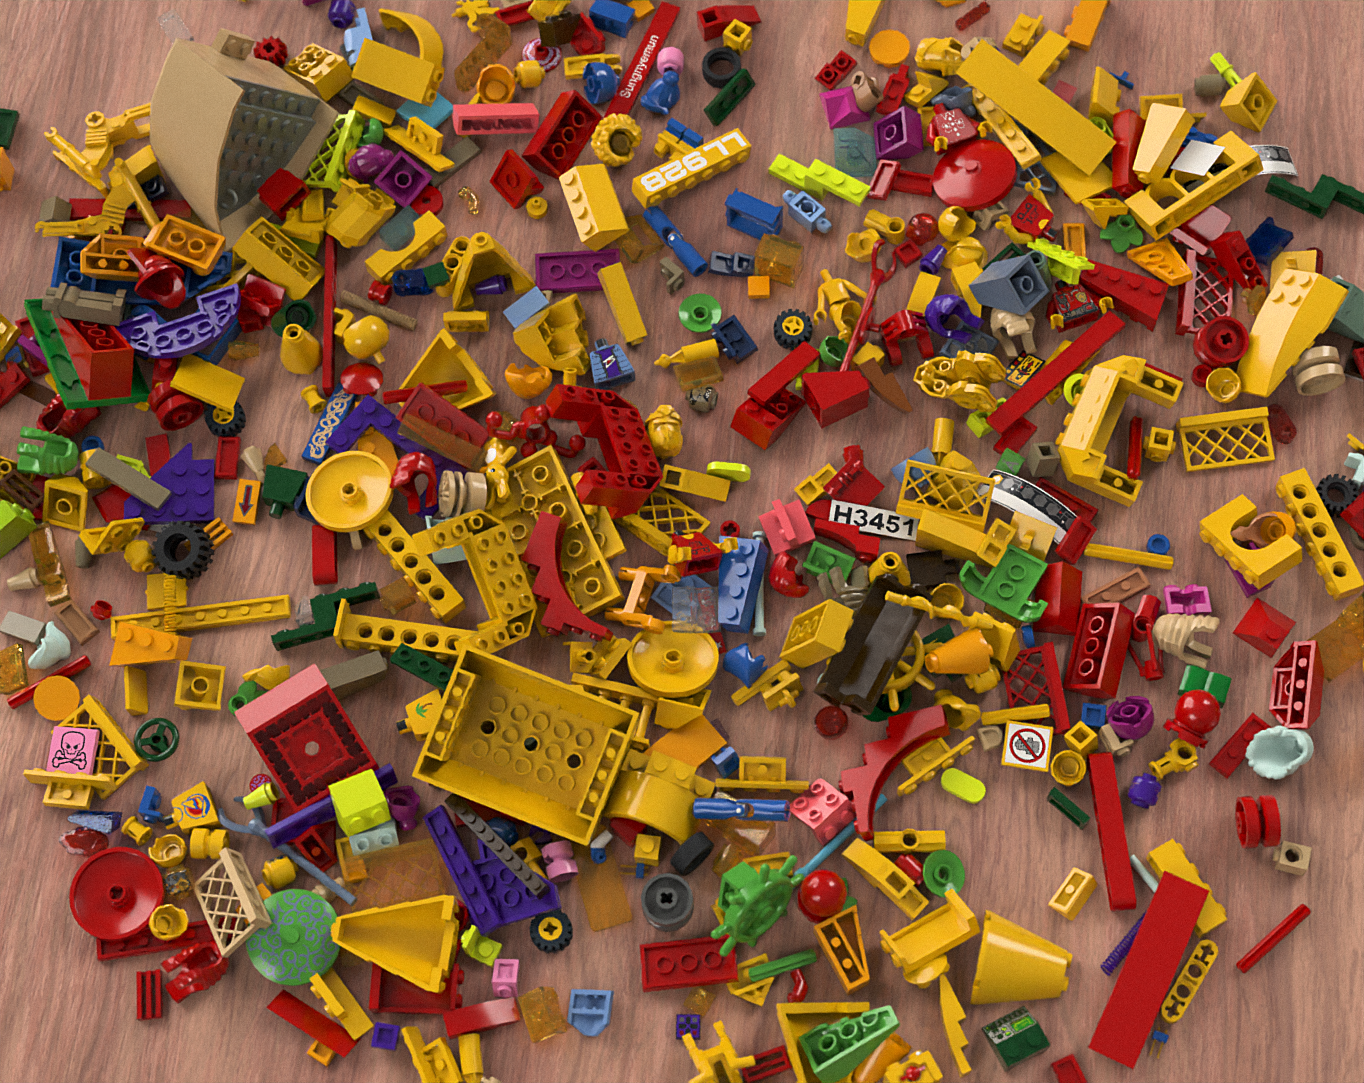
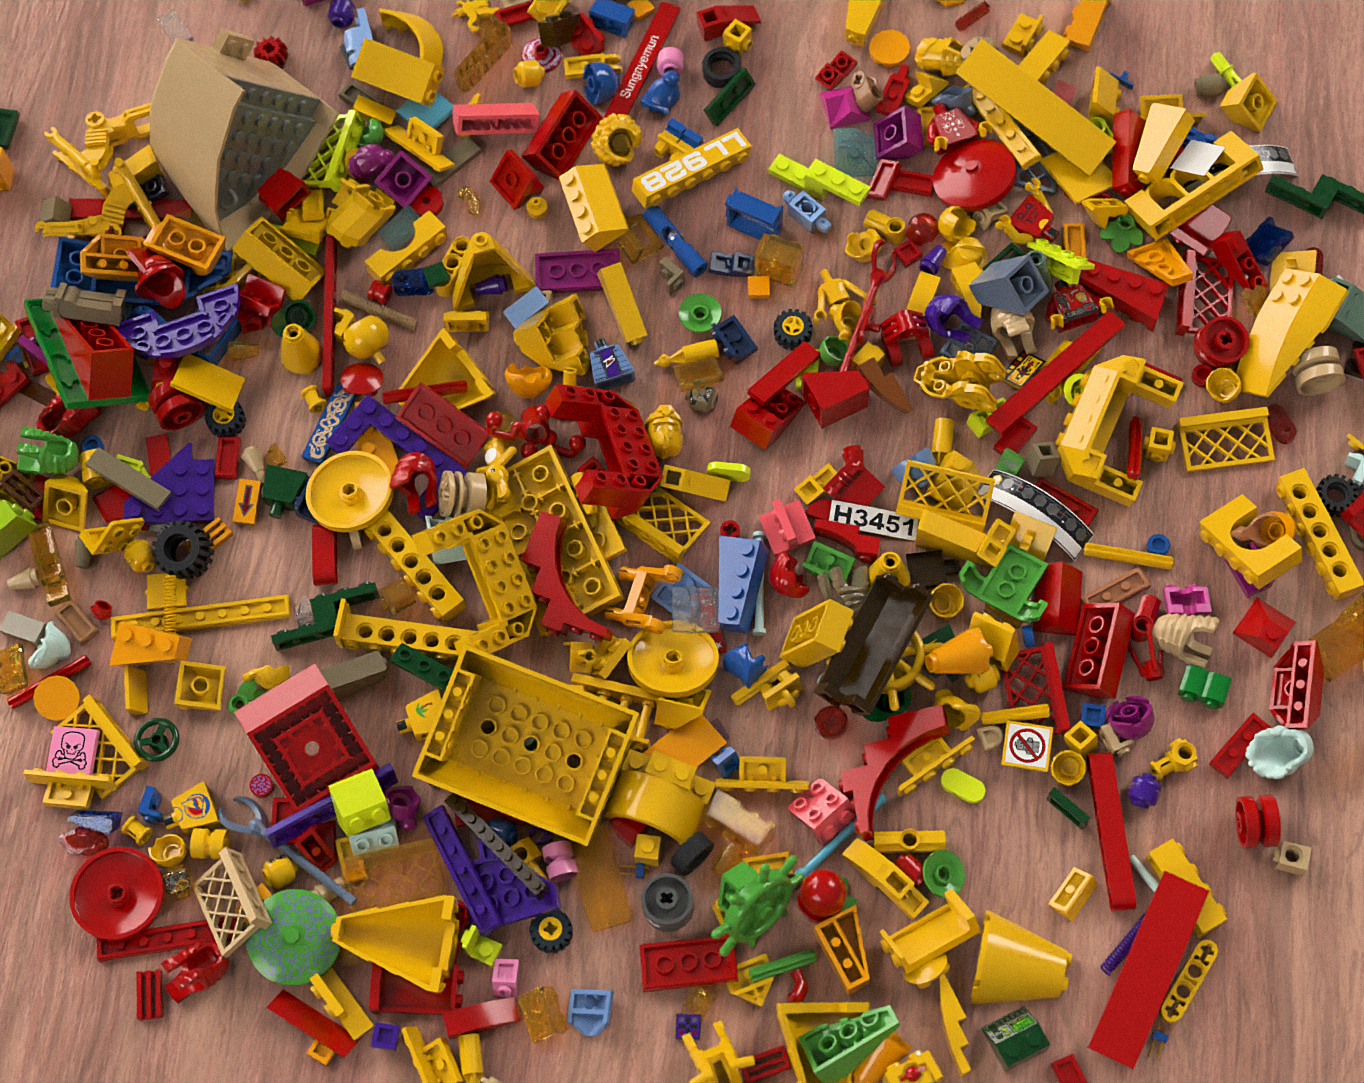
(168, 922): yellow hair -> none
(262, 796): neon yellow cone -> none
(320, 71): yellow slope -> none
(442, 442): clear yellow slope -> none
(496, 85): light orange piece -> none
(597, 847): arm -> none
(696, 553): red torso -> none
(725, 808): blue piece -> none
(947, 611): yellow piece -> none
(1075, 540): red tile -> none
(1195, 715): red tile -> none
(1273, 938): red axle -> none

